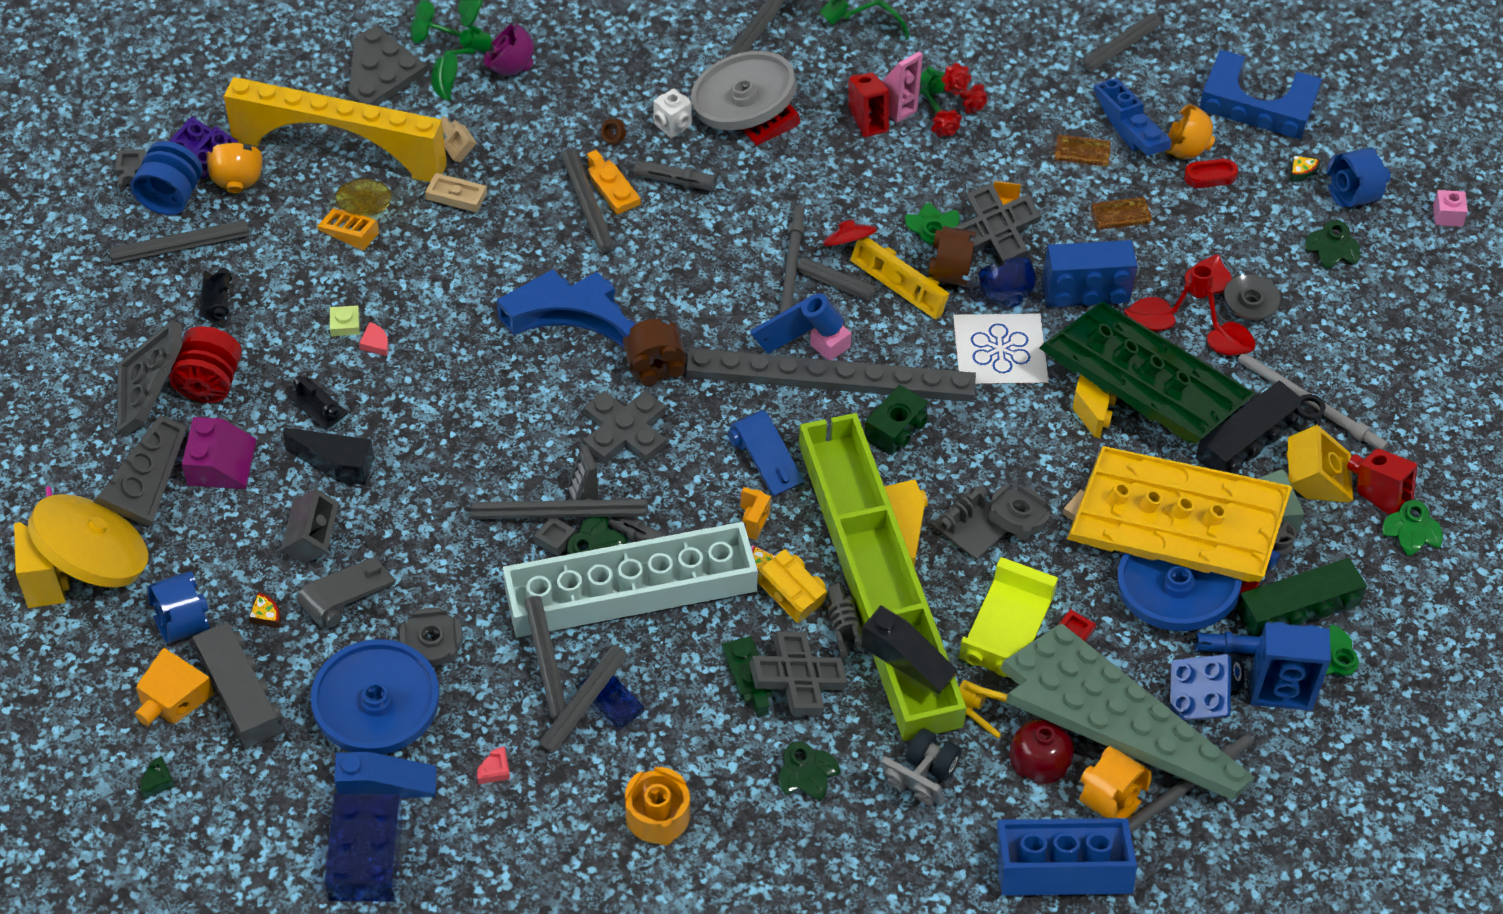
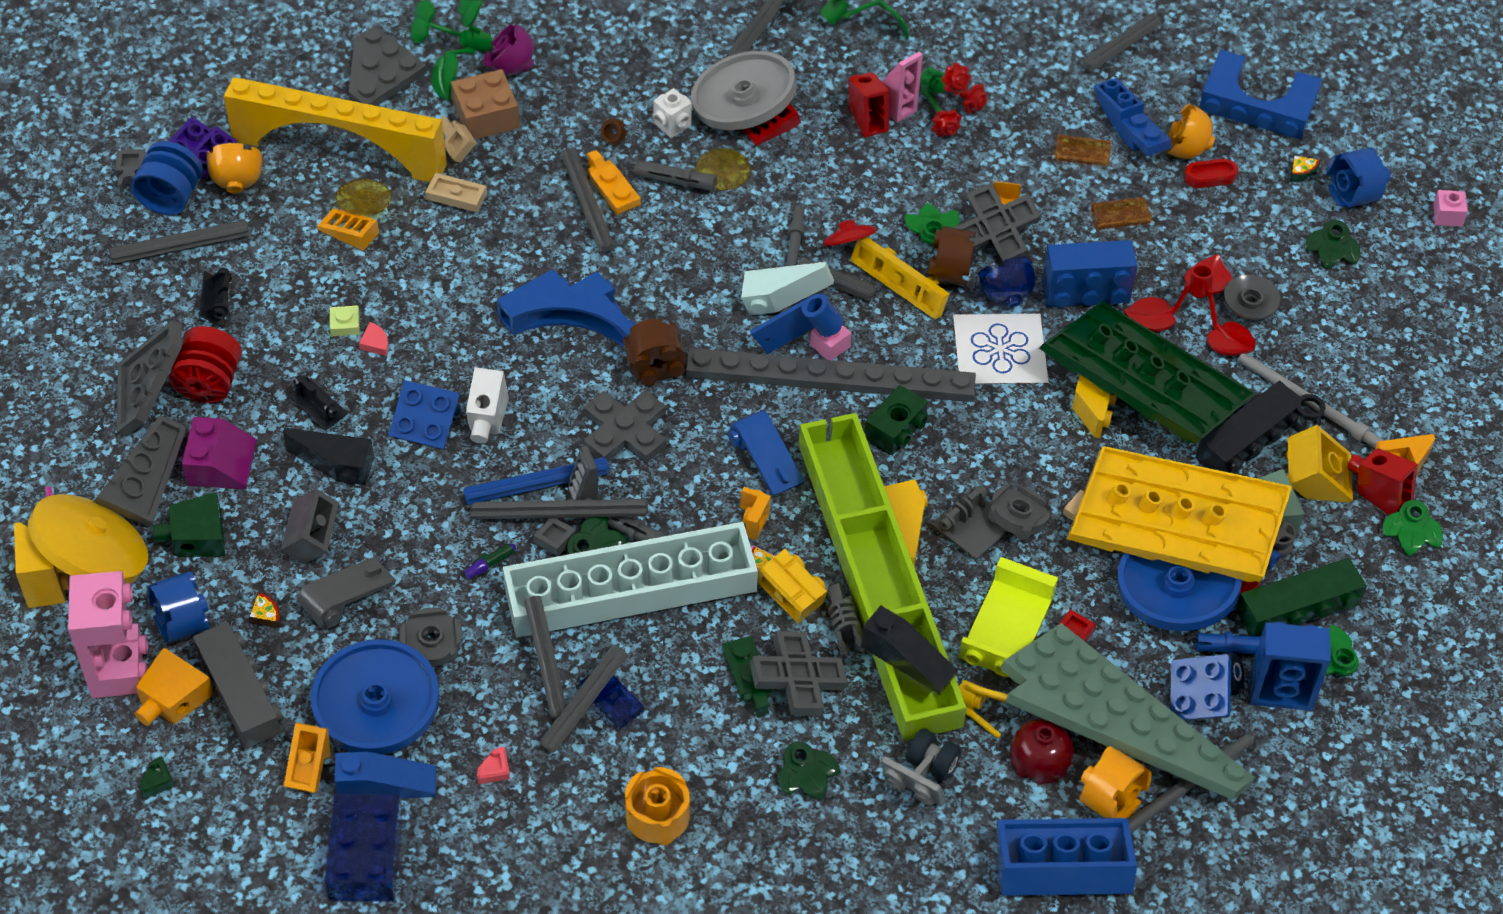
(106, 635): none -> bright pink plate
(194, 528): none -> dark green torso
(306, 757): none -> light orange slope
(424, 414): none -> blue hinge
(485, 104): none -> medium nougat brick
(486, 403): none -> white torso
(487, 561): none -> piece
(526, 482): none -> blue axle
(729, 166): none -> clear yellow dish
(780, 287): none -> light aqua slope
(1411, 448): none -> light orange slope

